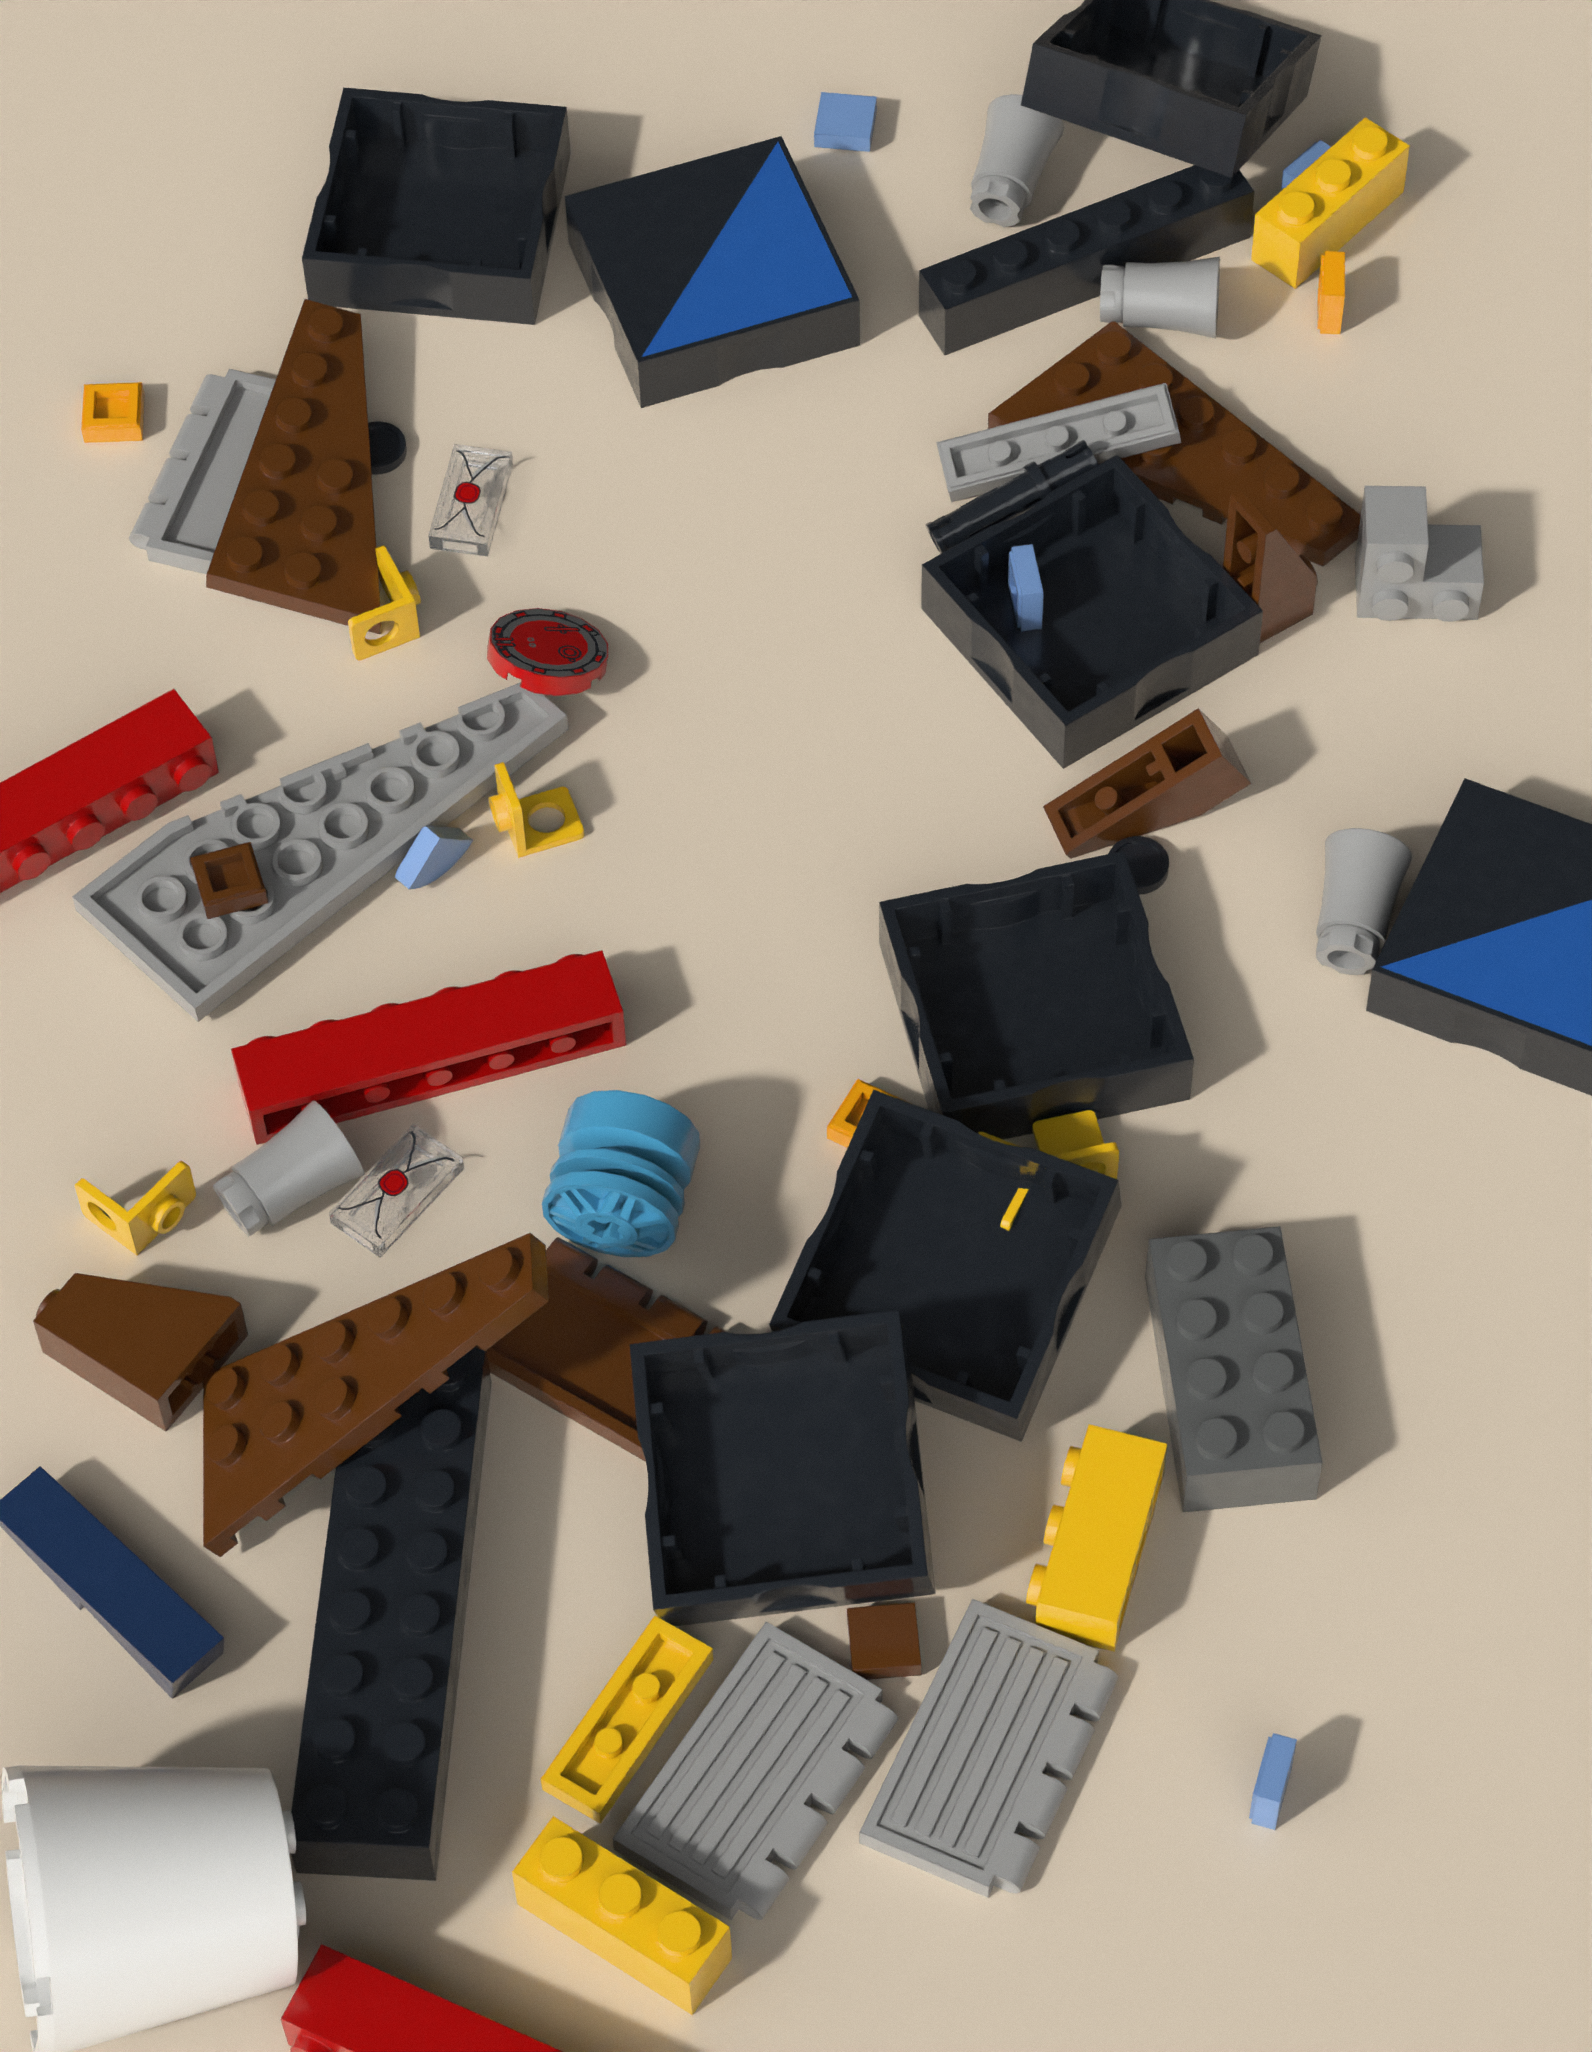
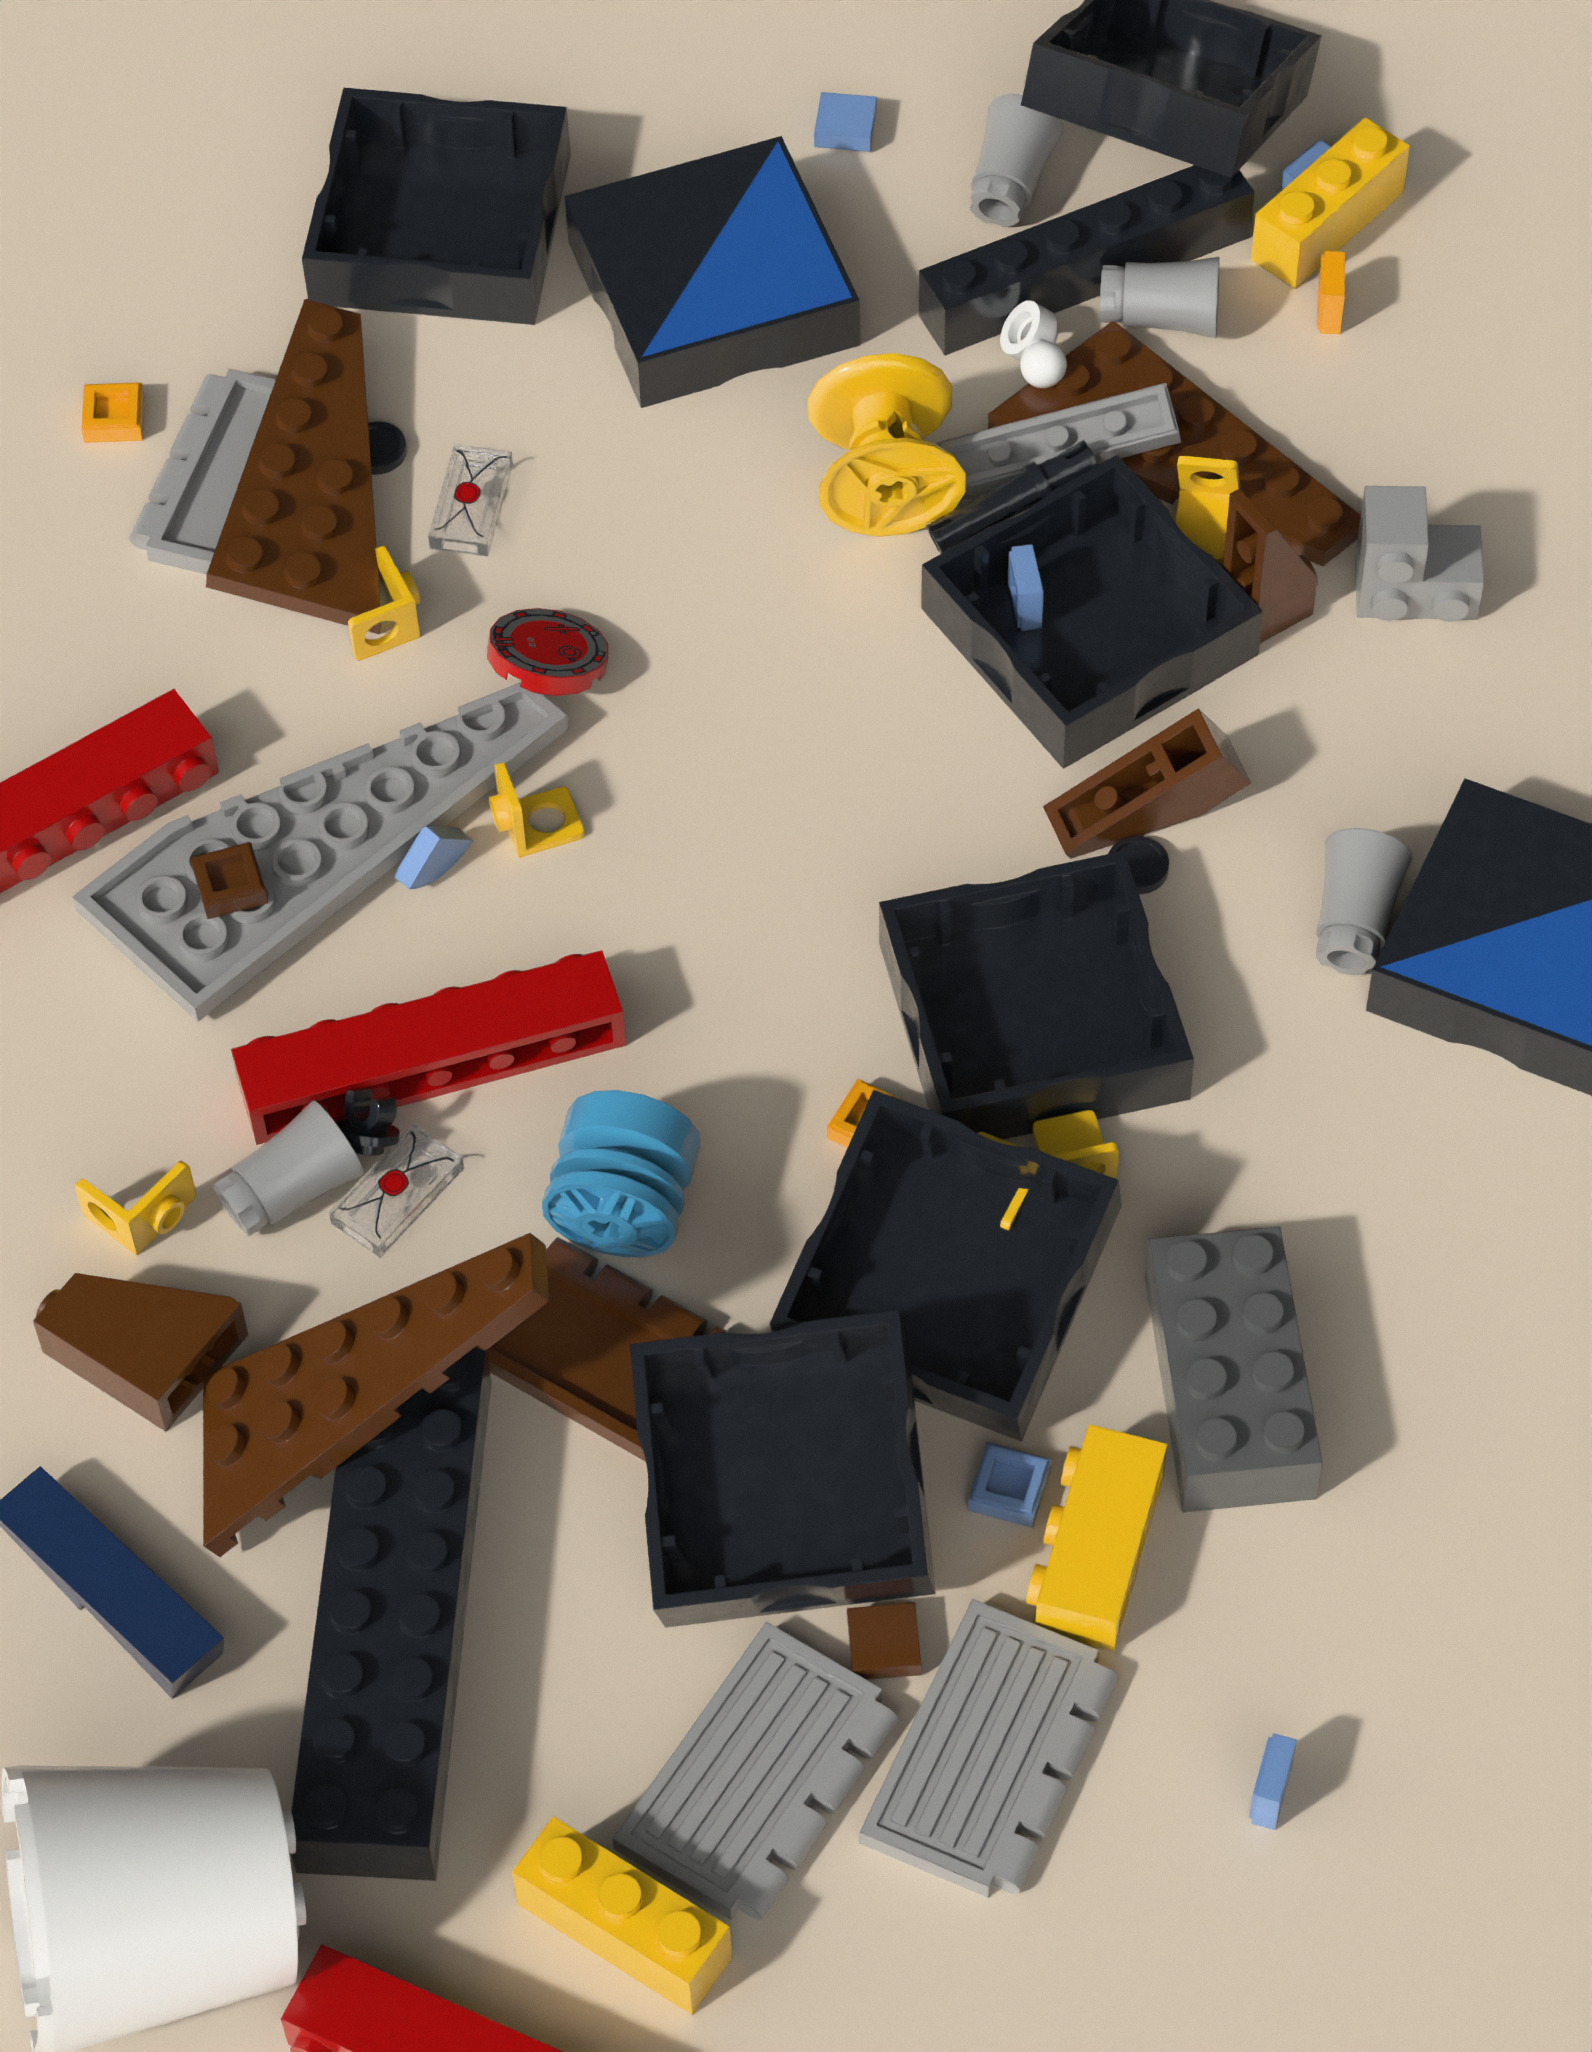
(369, 1122): none -> black plate
(627, 1719): yellow plate -> none
(882, 414): none -> yellow piece
(1009, 1485): none -> medium blue tile
(1031, 338): none -> white plate
(1205, 502): none -> yellow bracket

